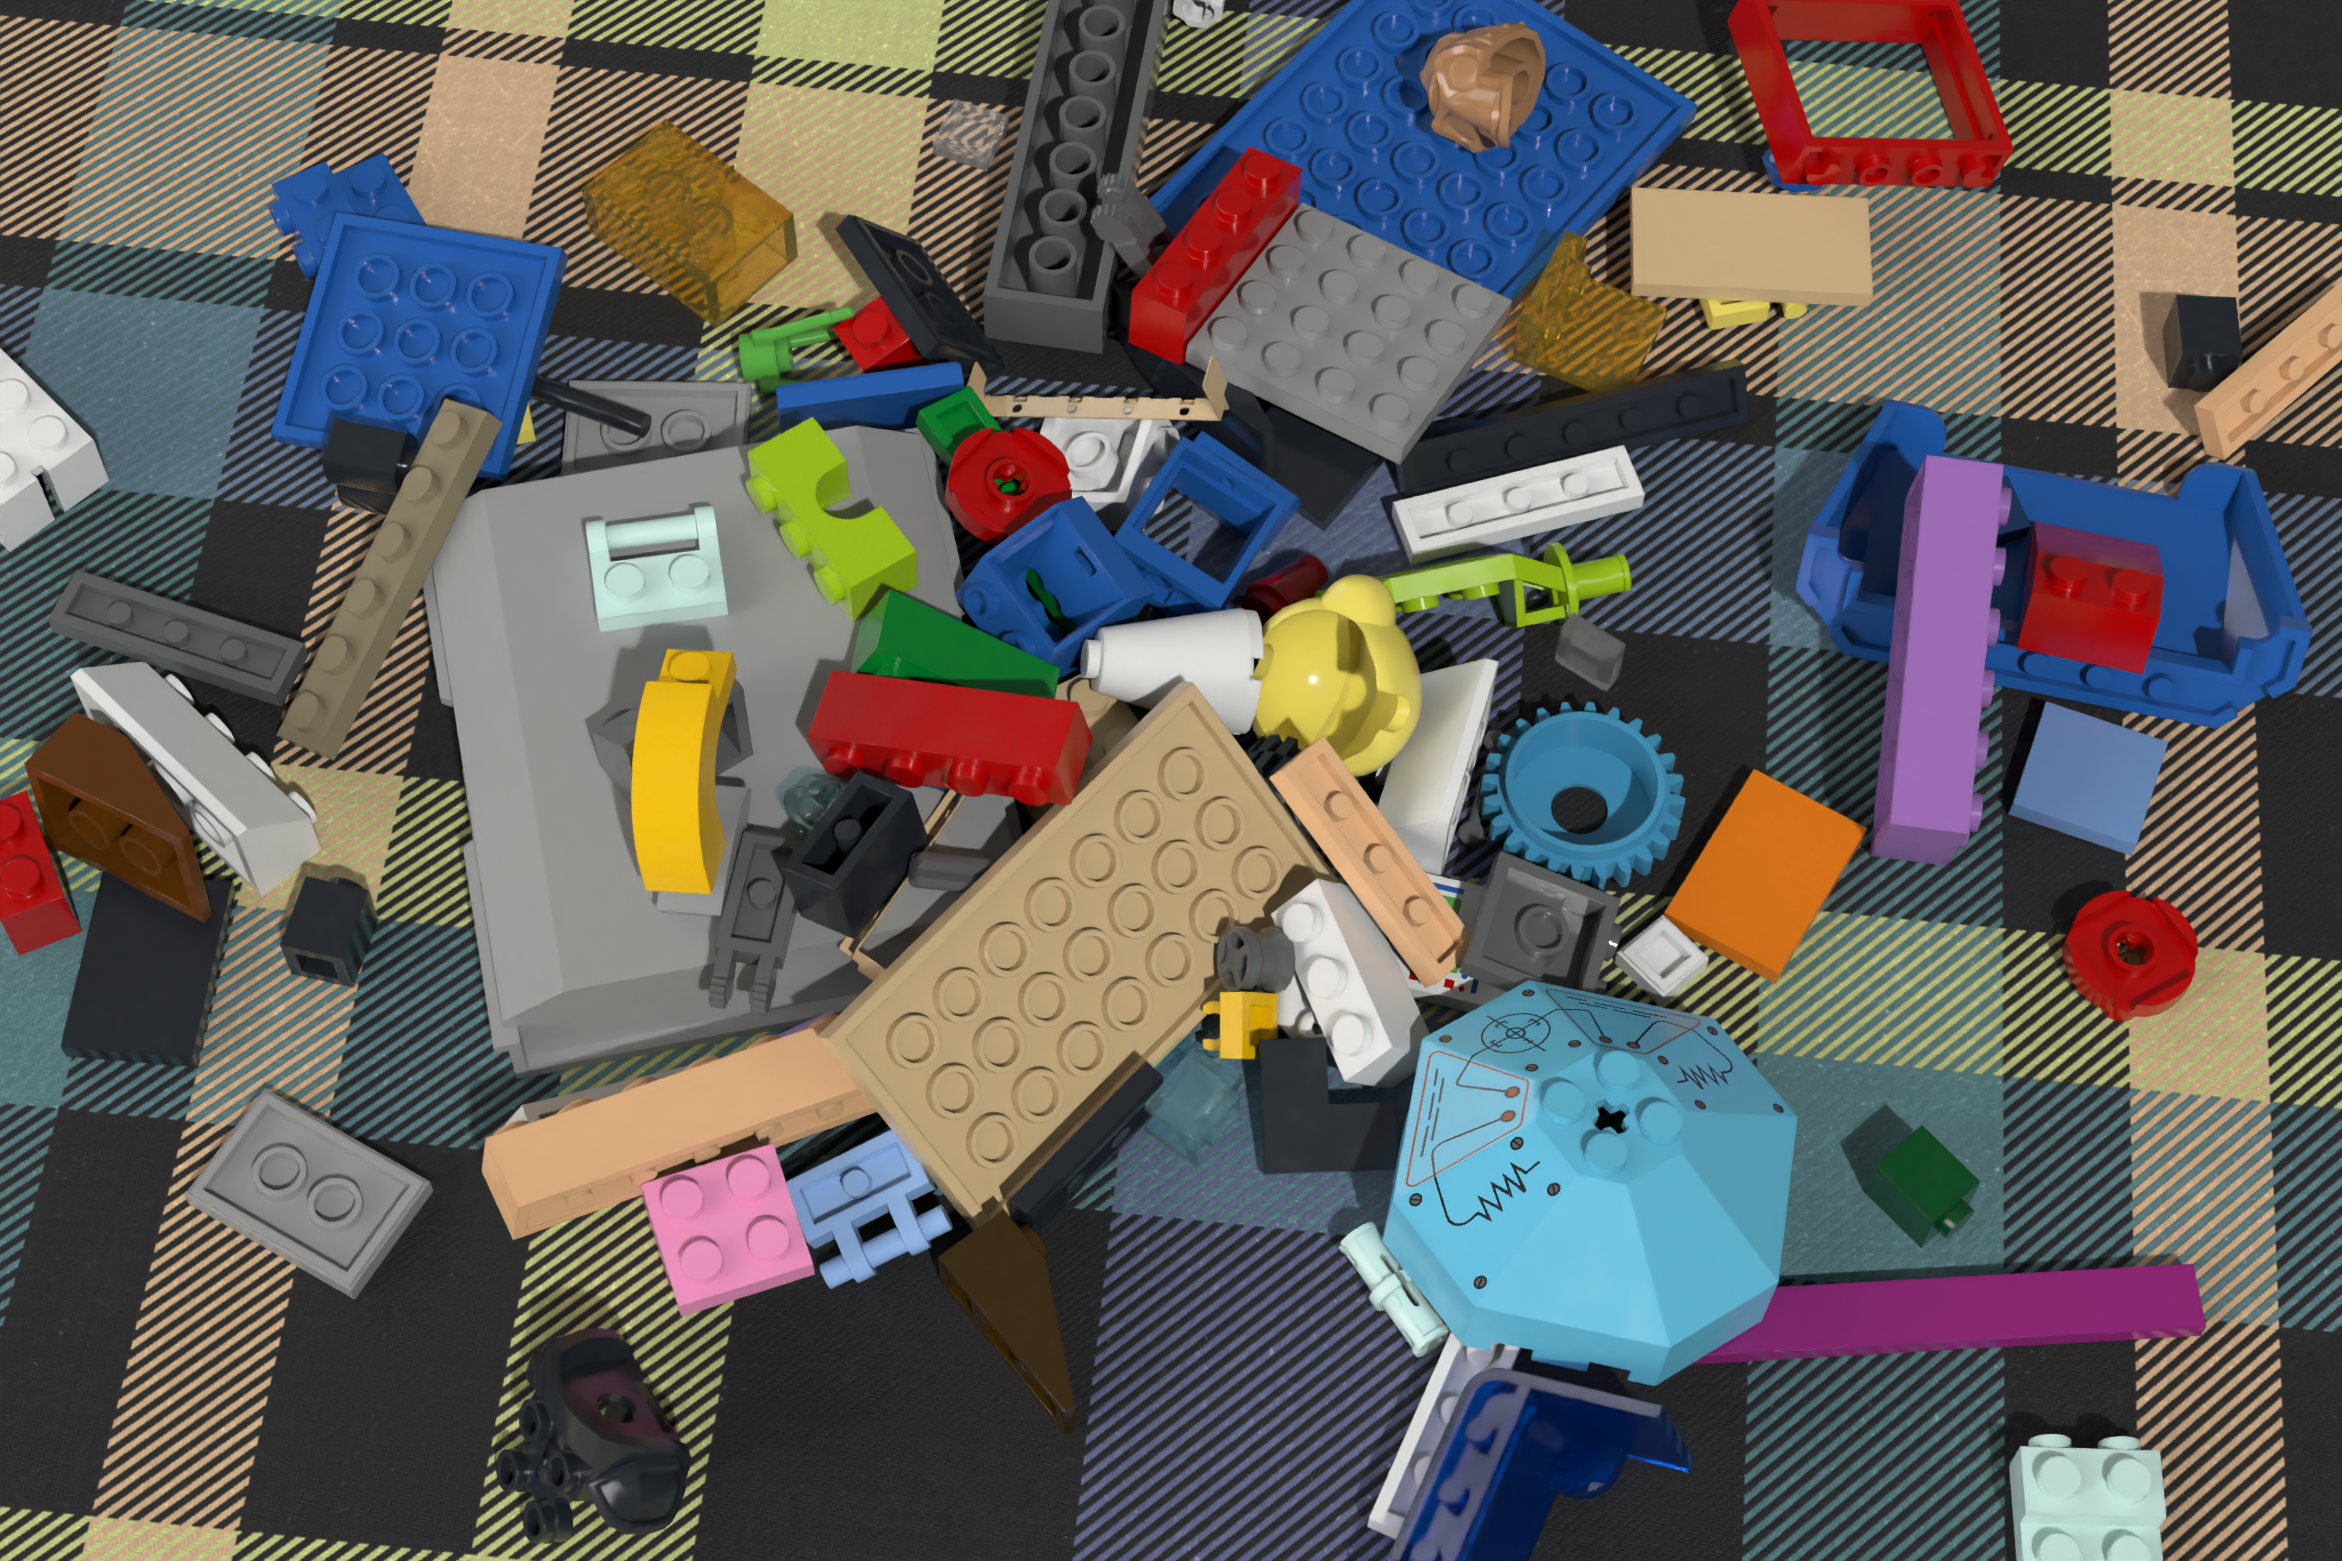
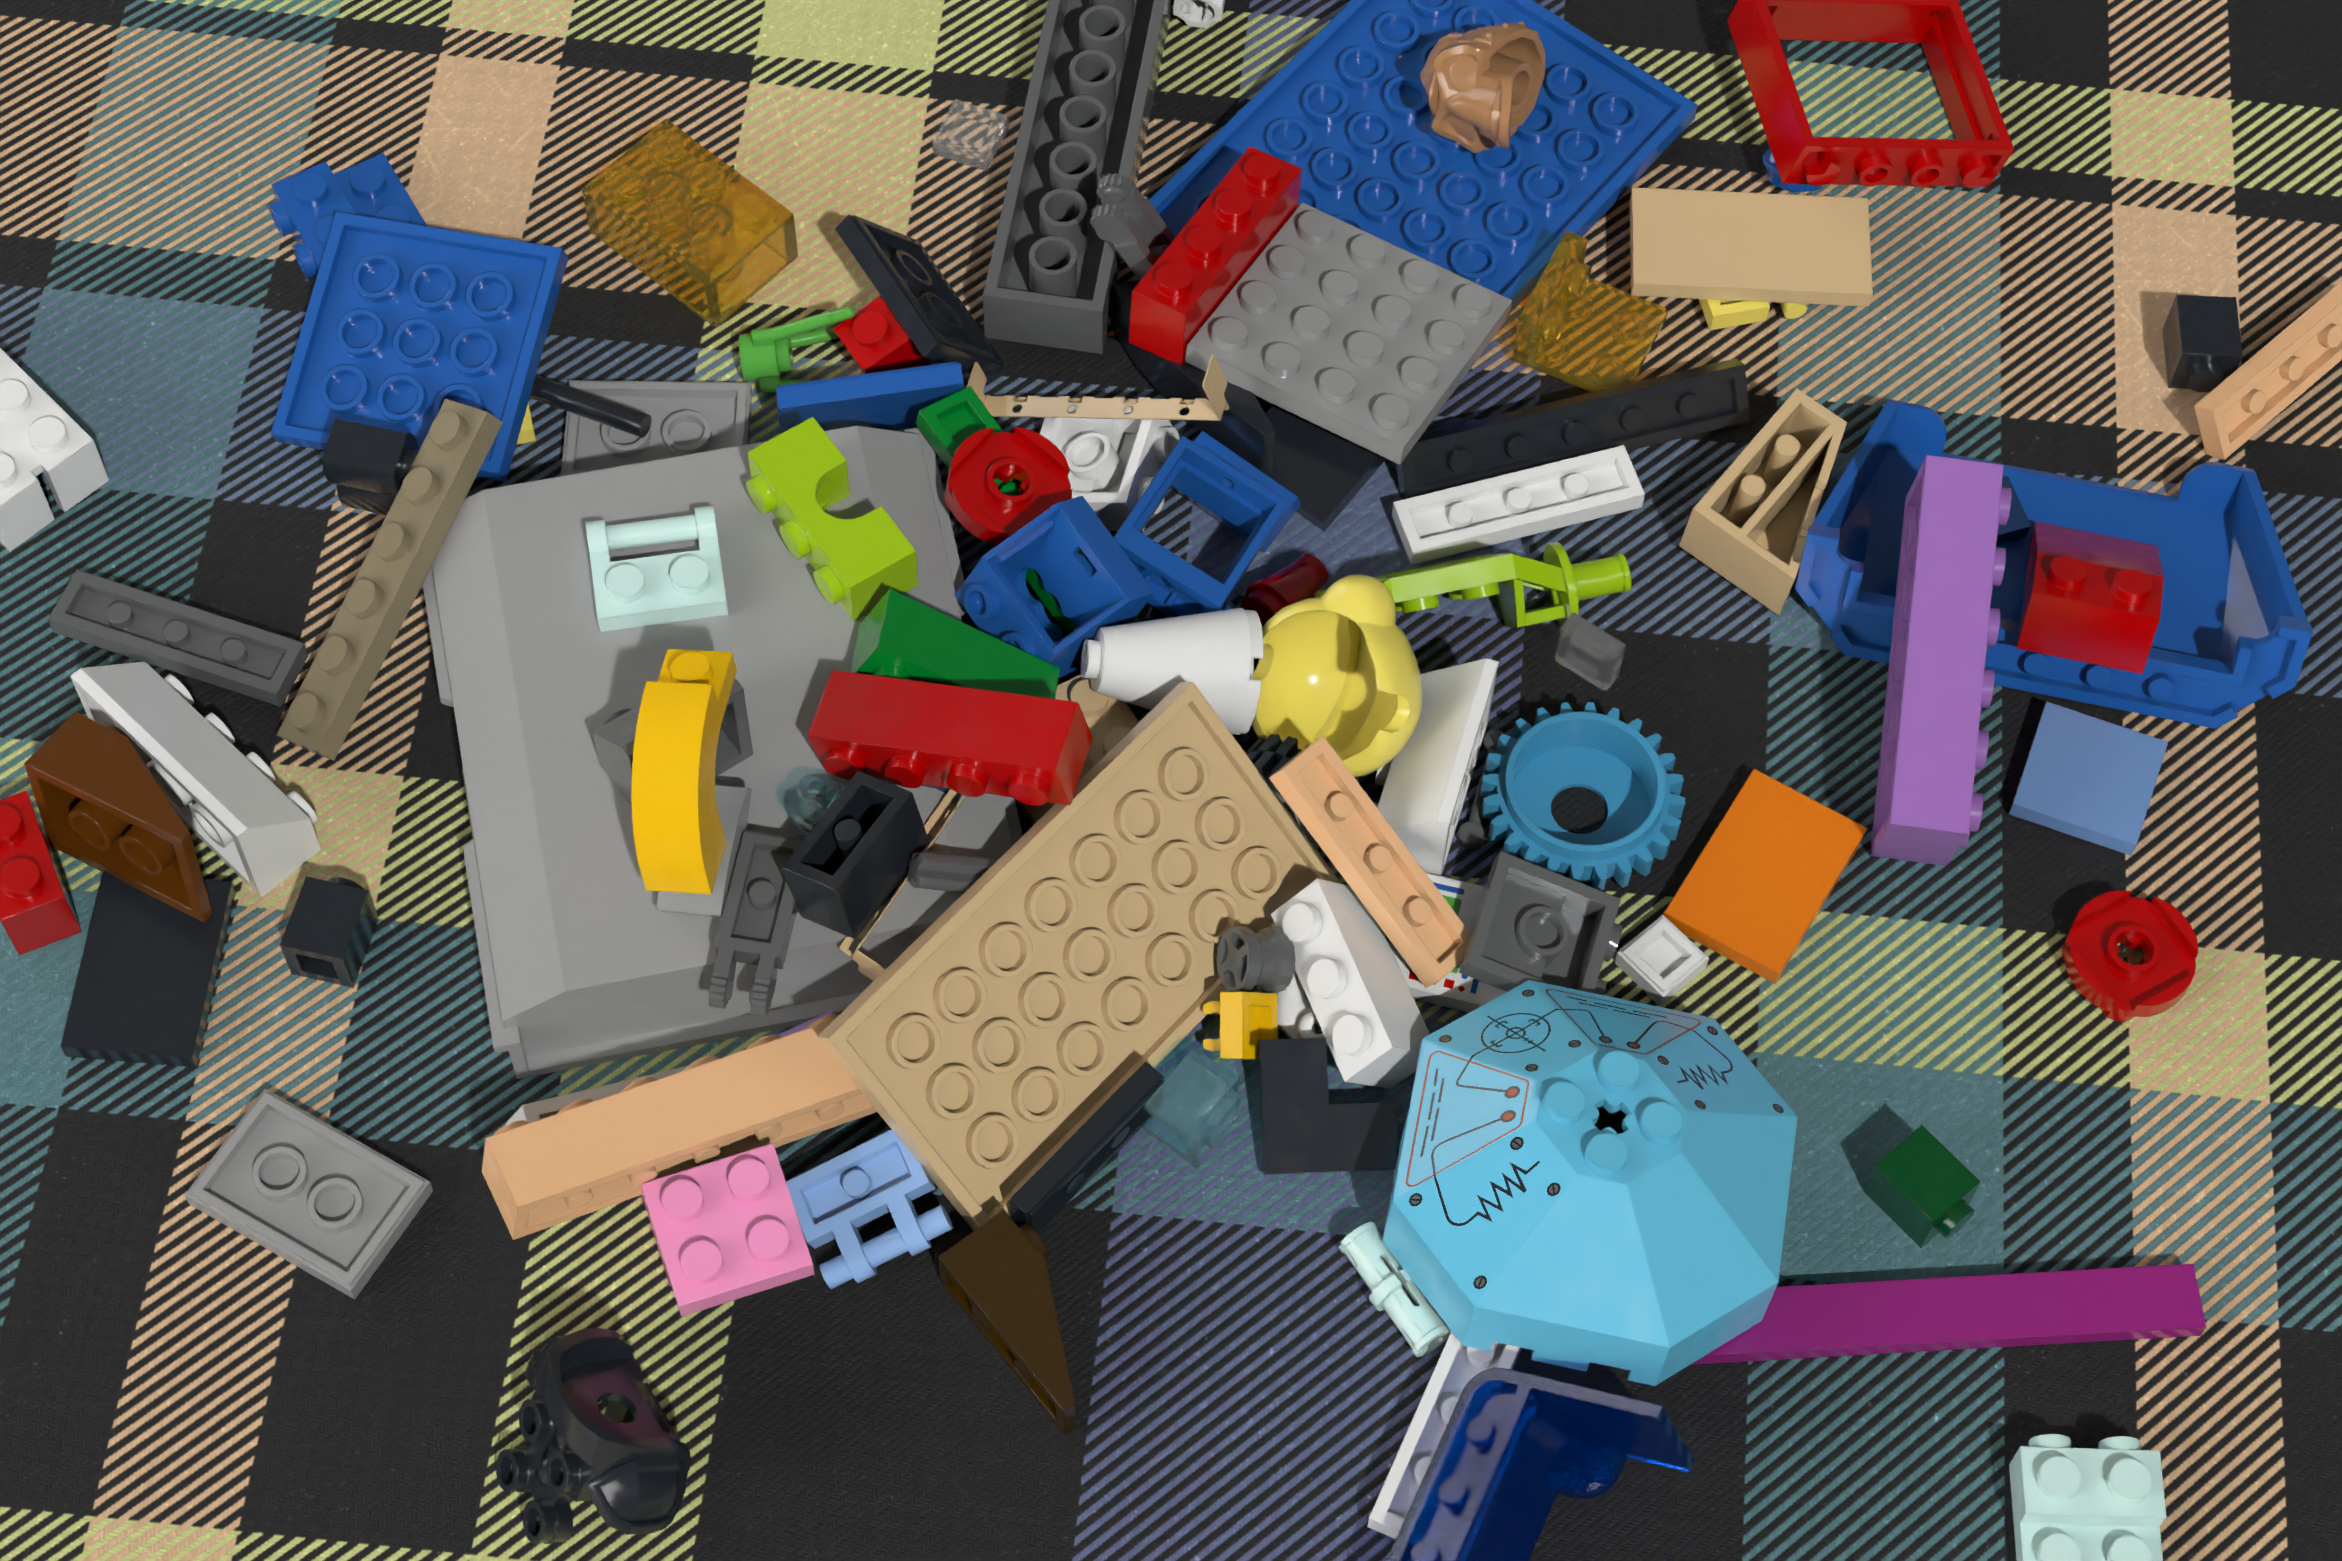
(1761, 507): none -> tan wedge

